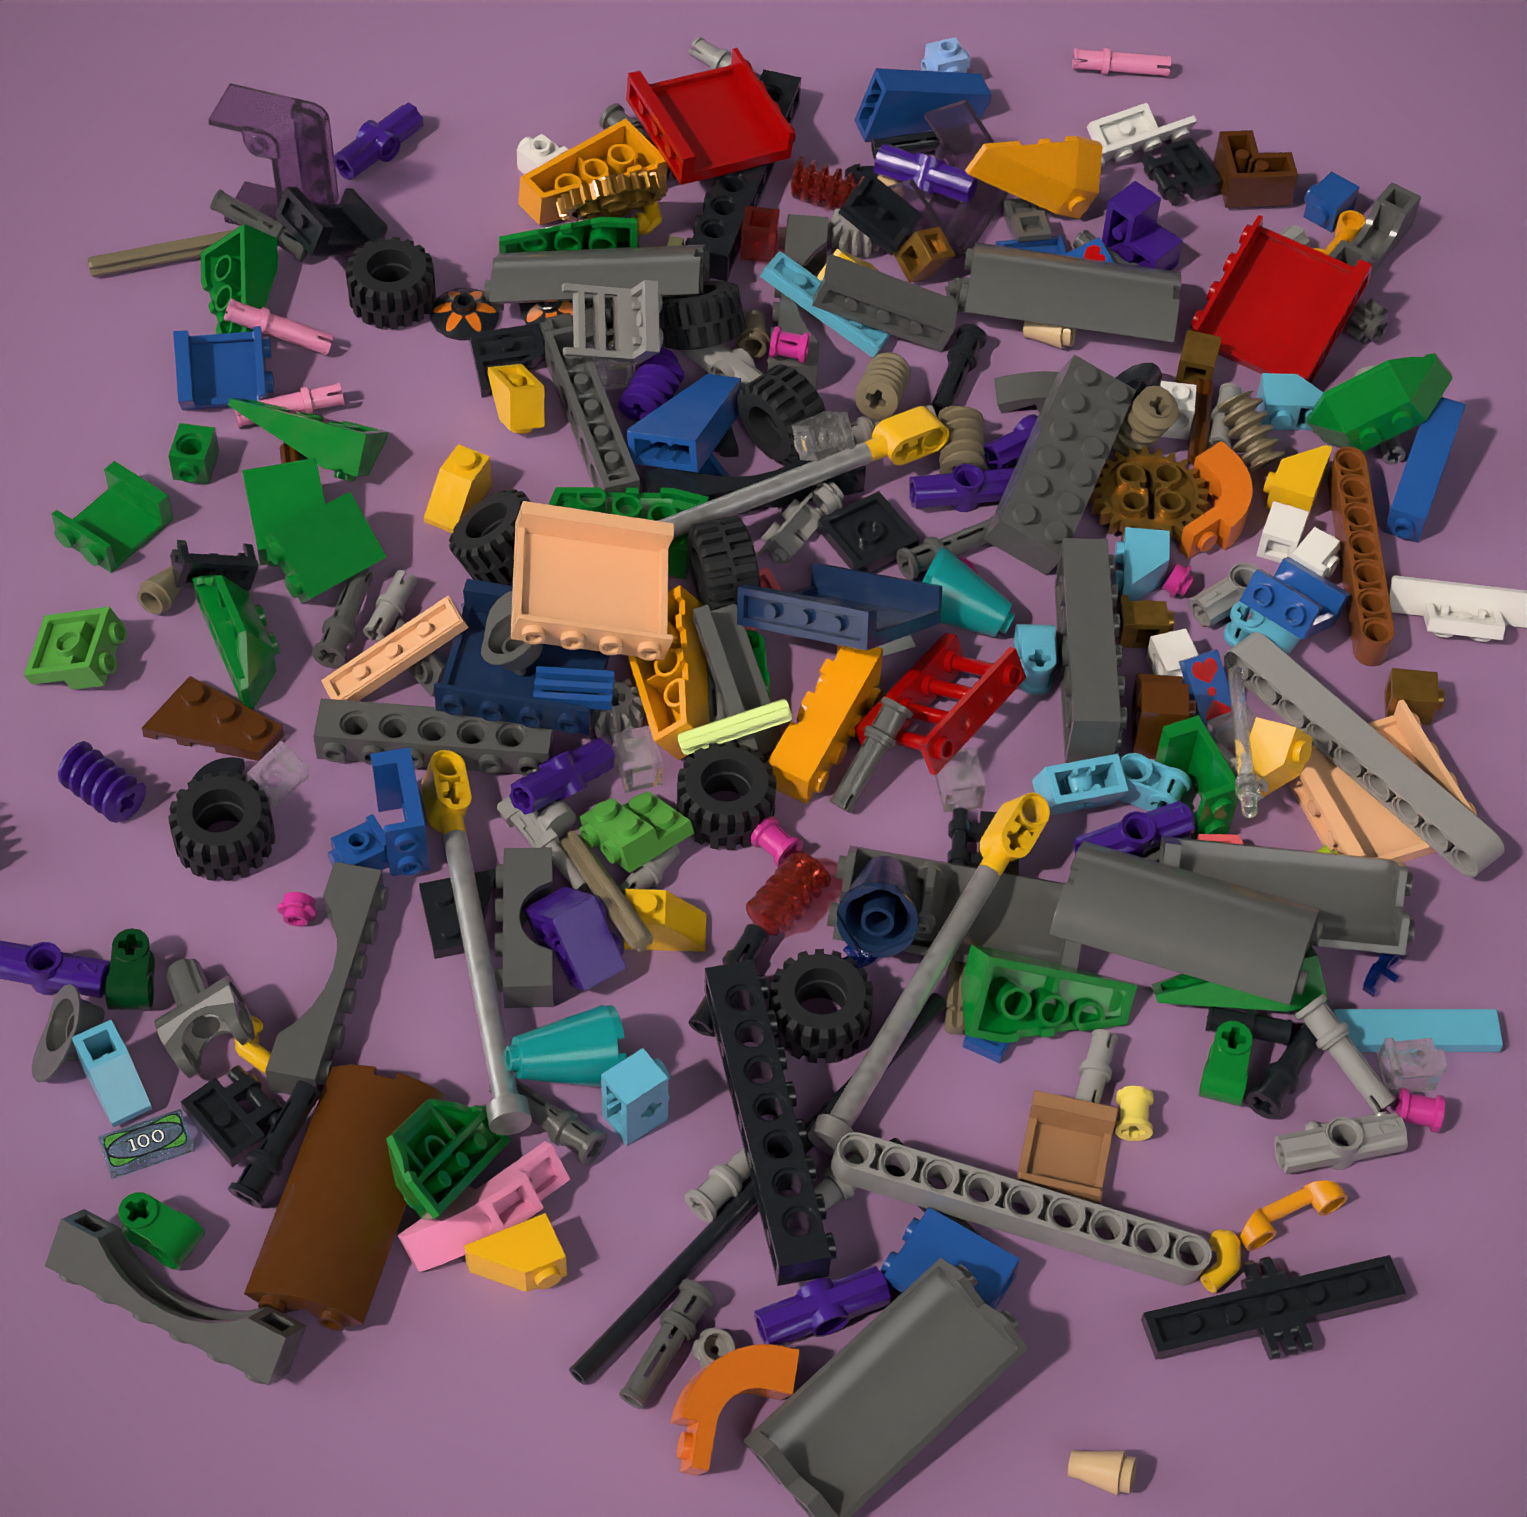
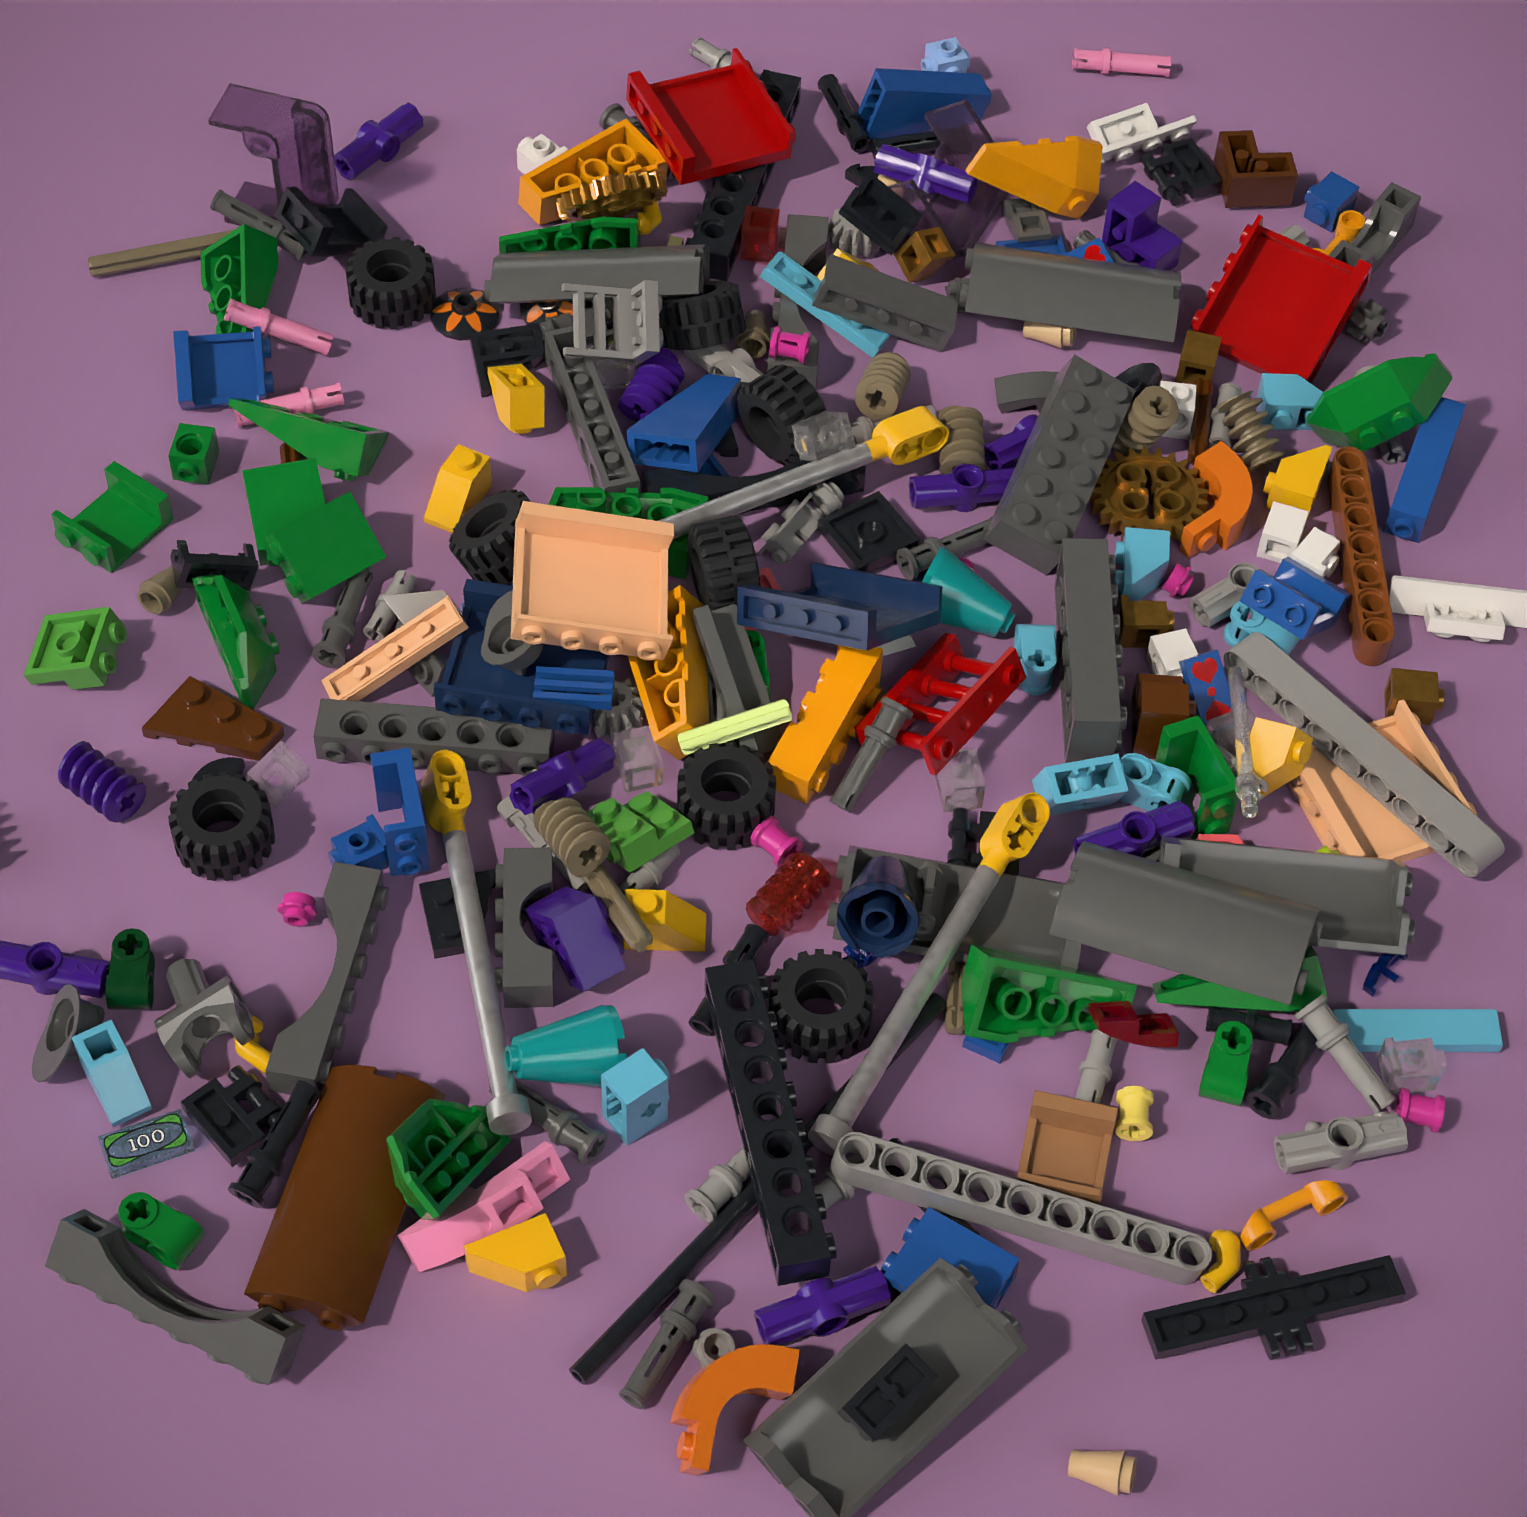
(412, 604): none -> white sticker
(572, 835): none -> dark tan piece
(820, 185): clear red piece -> none
(848, 121): none -> black pin
(888, 1393): none -> black hinge
(961, 360): black pin -> none
(1122, 1023): none -> dark red slope

